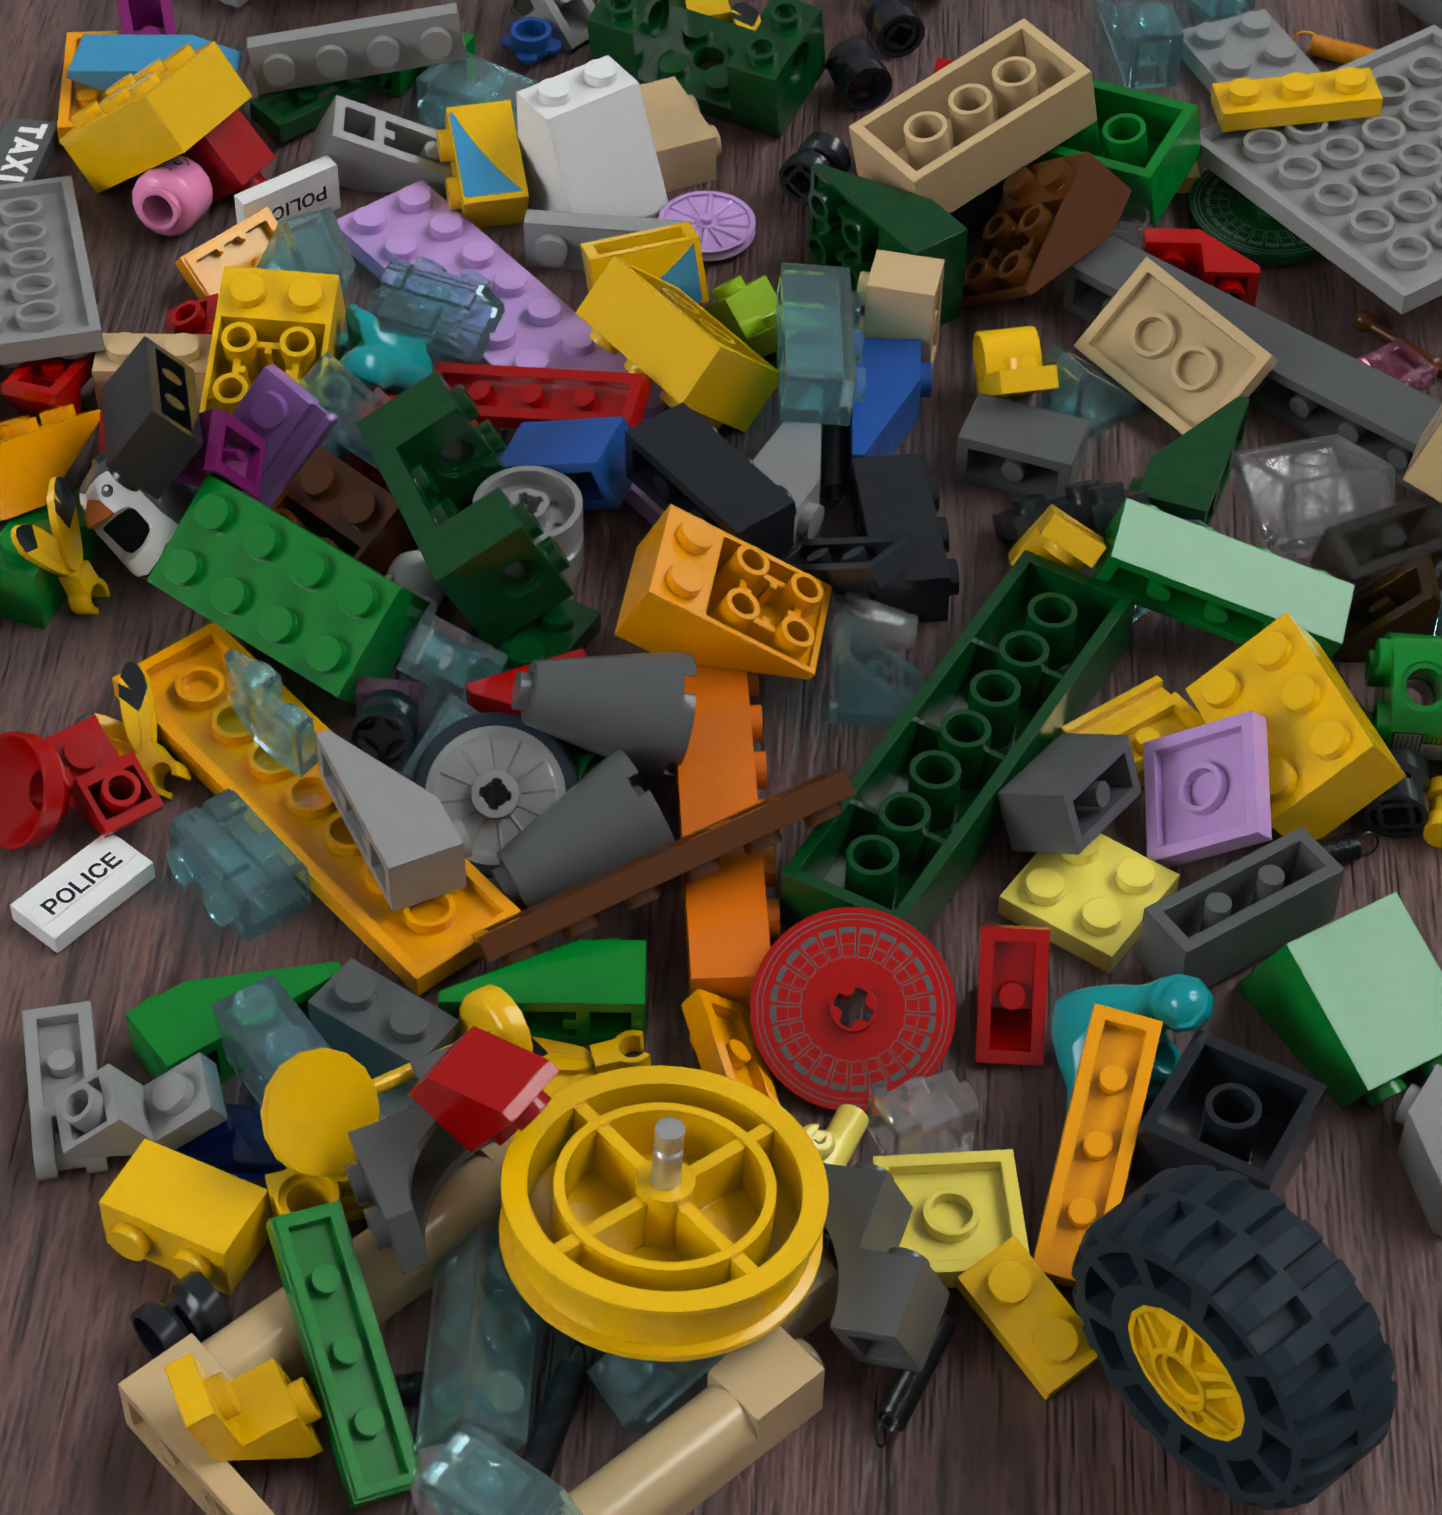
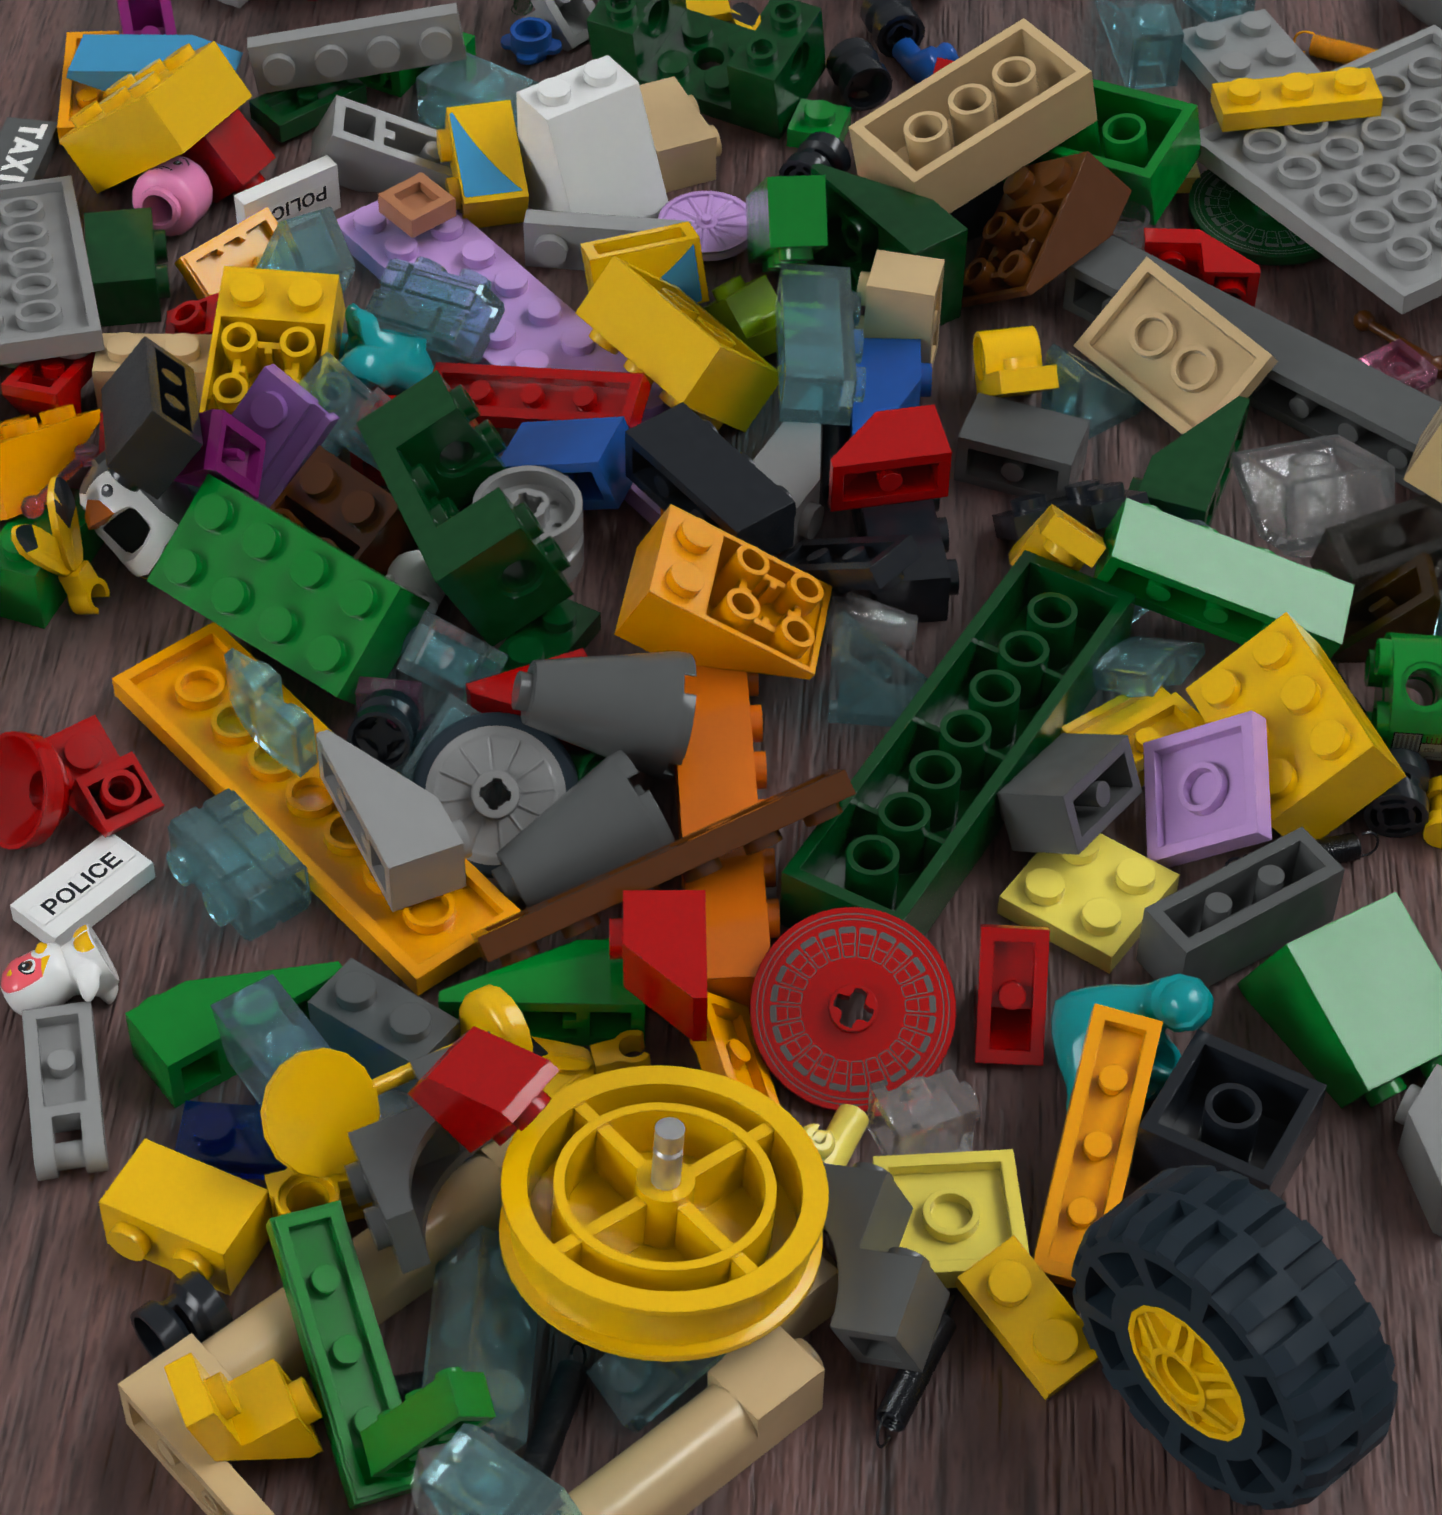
(34, 505): none -> clear pink hinge
(59, 972): none -> white animal
(114, 1113): light grey slope -> none
(124, 265): none -> dark green brick
(139, 729): yellow piece -> none
(417, 205): none -> nougat plate
(425, 1420): none -> green piece
(665, 954): none -> red slope
(786, 220): none -> green brick
(817, 117): none -> green plate
(892, 461): none -> red slope
(921, 63): none -> blue arm
(1145, 663): none -> clear light blue slope

